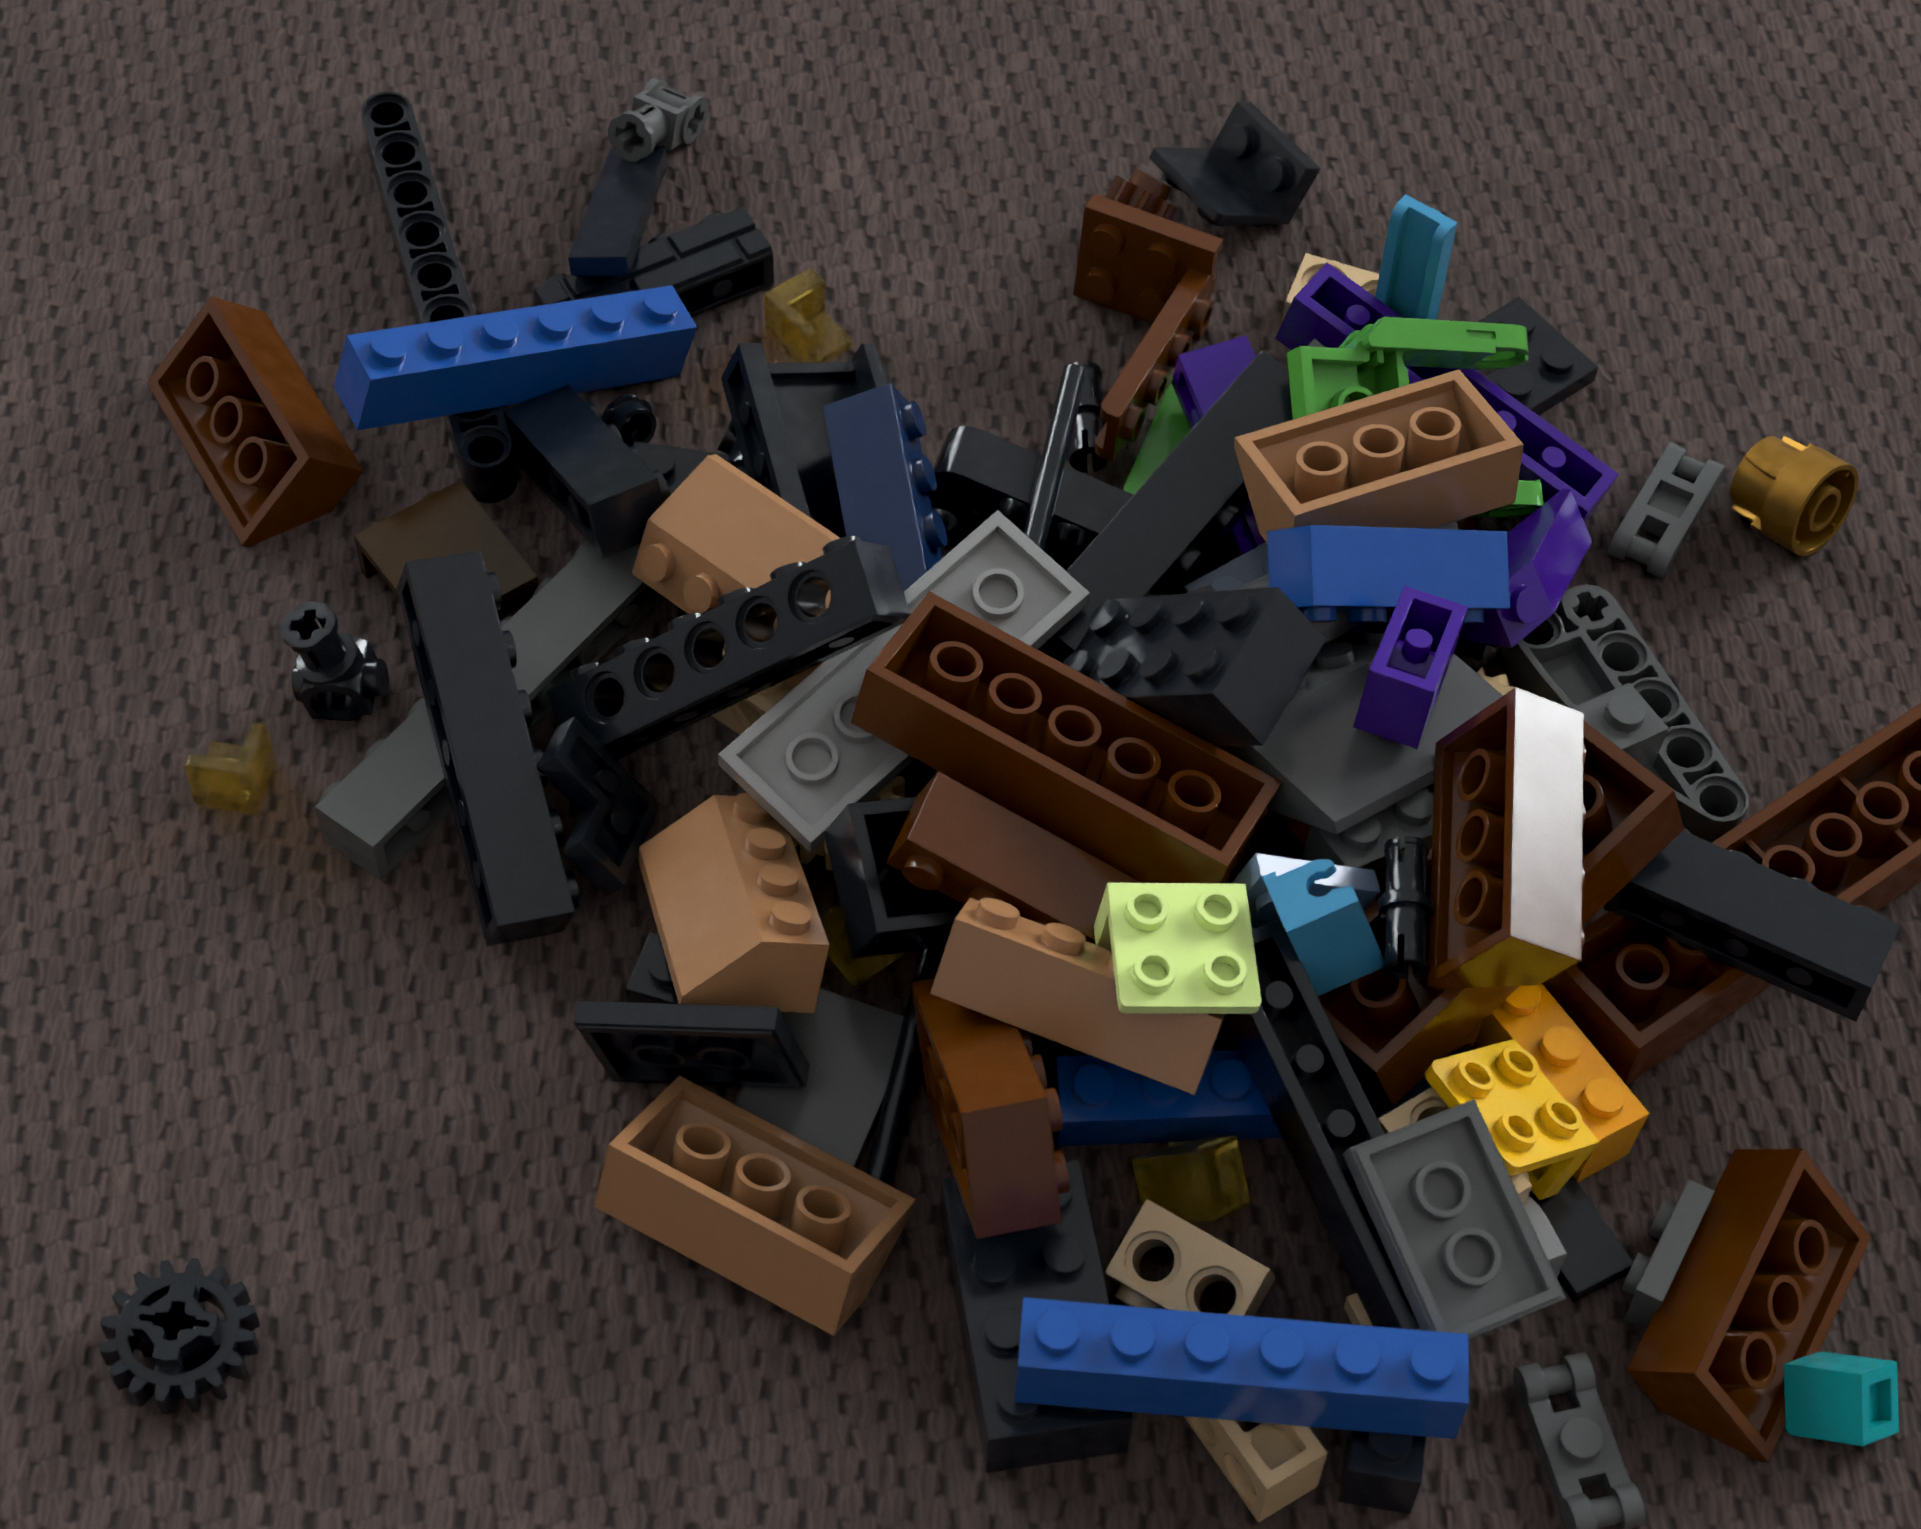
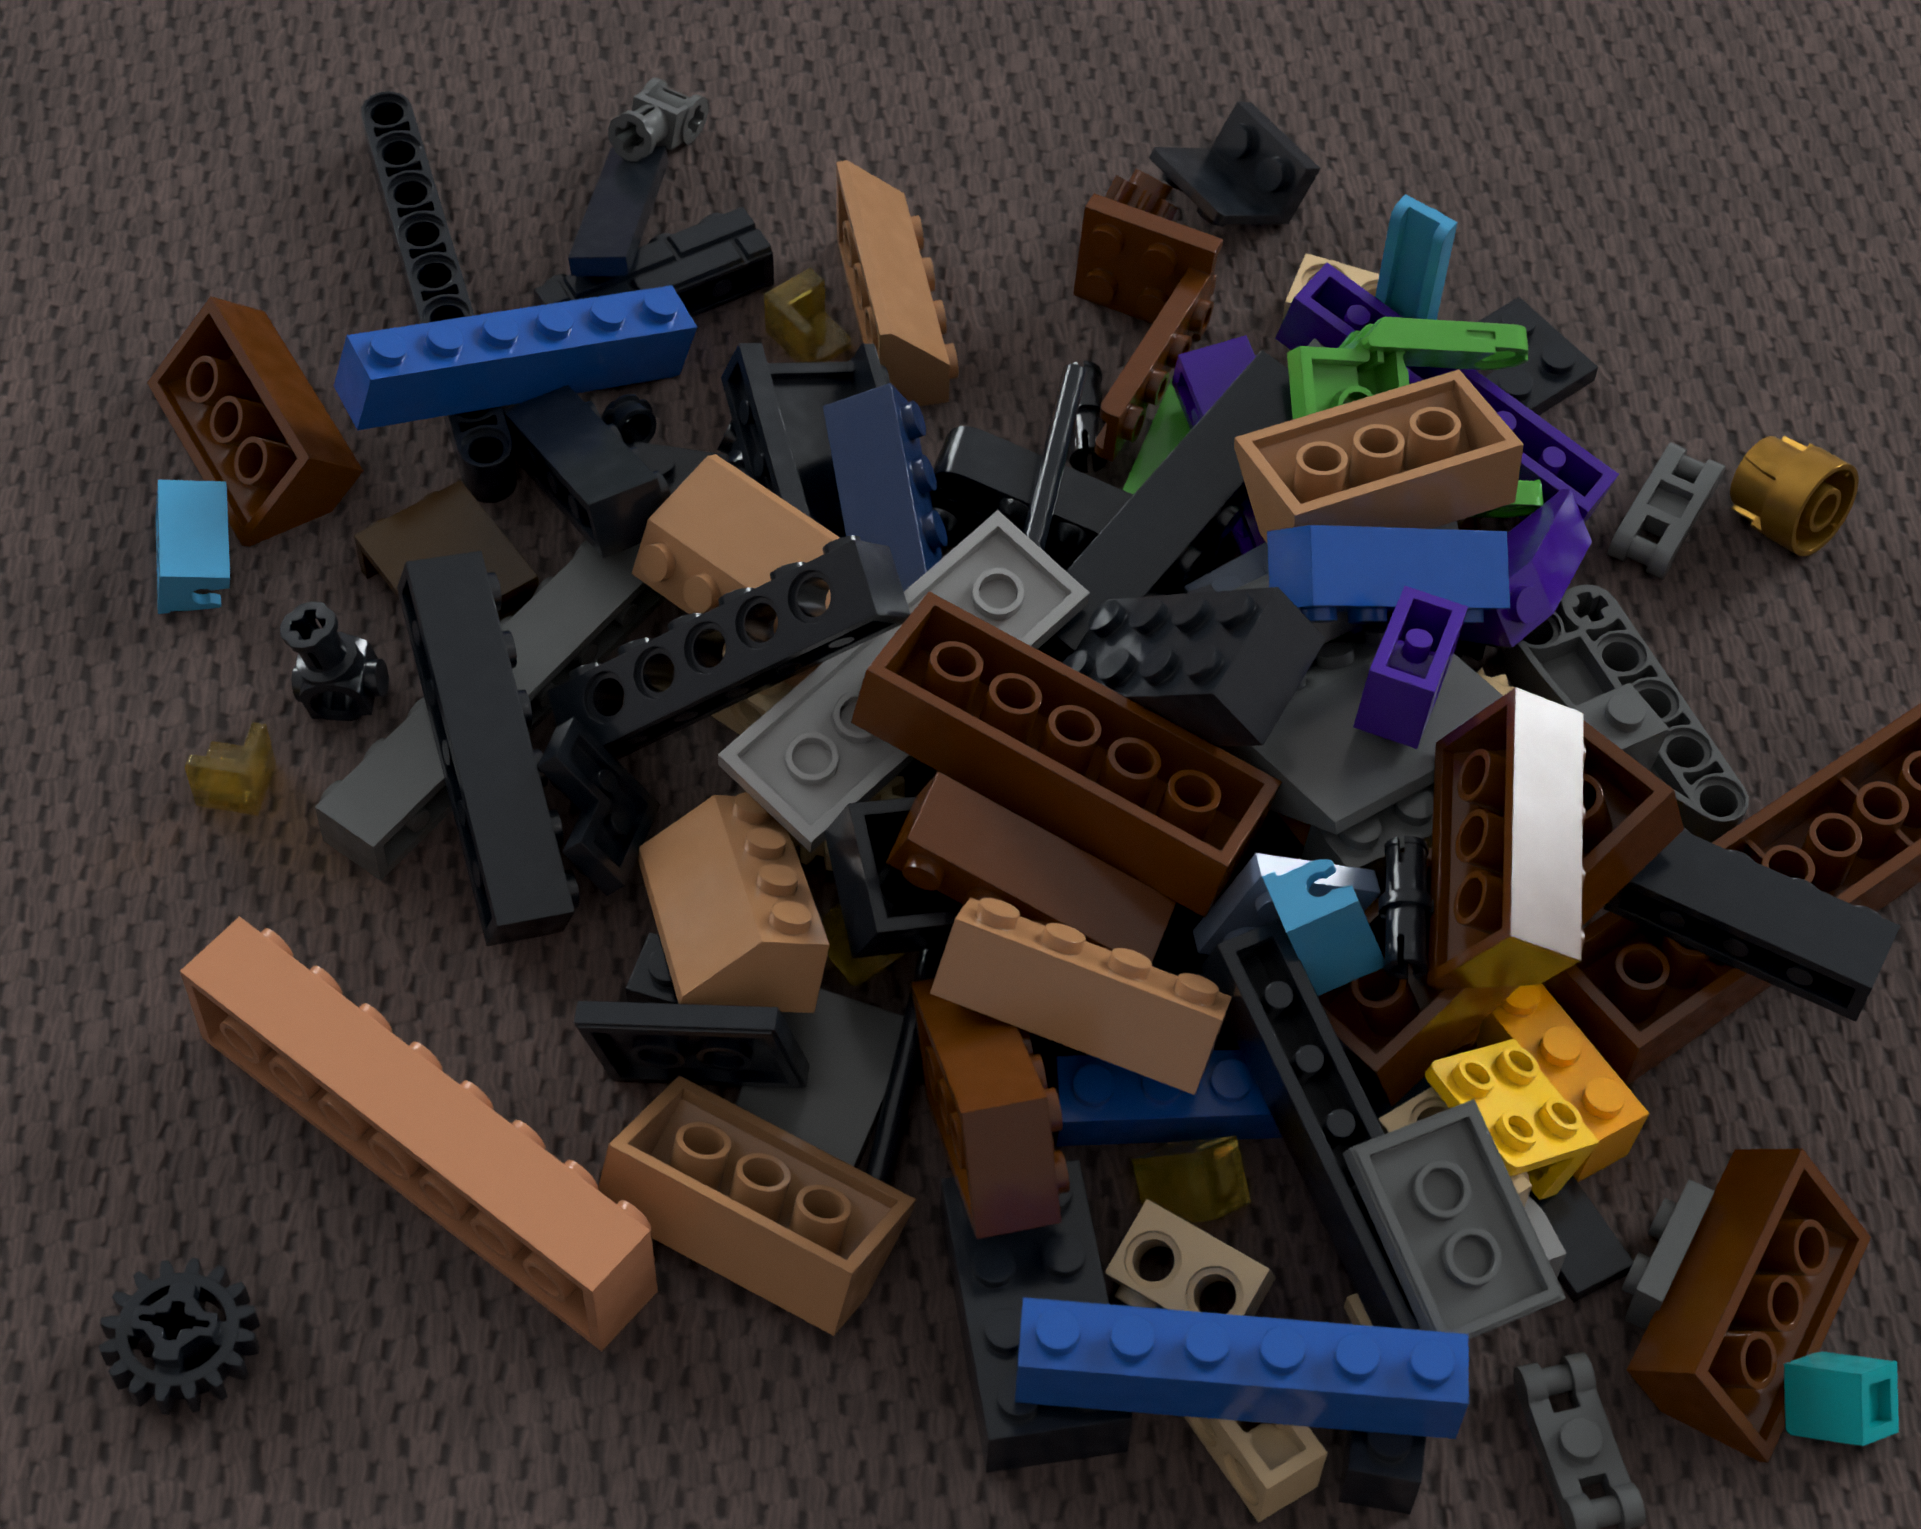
(191, 544): none -> dark azure hinge
(424, 1131): none -> nougat brick
(893, 285): none -> medium nougat slope
(1180, 948): yellowish green bracket -> none

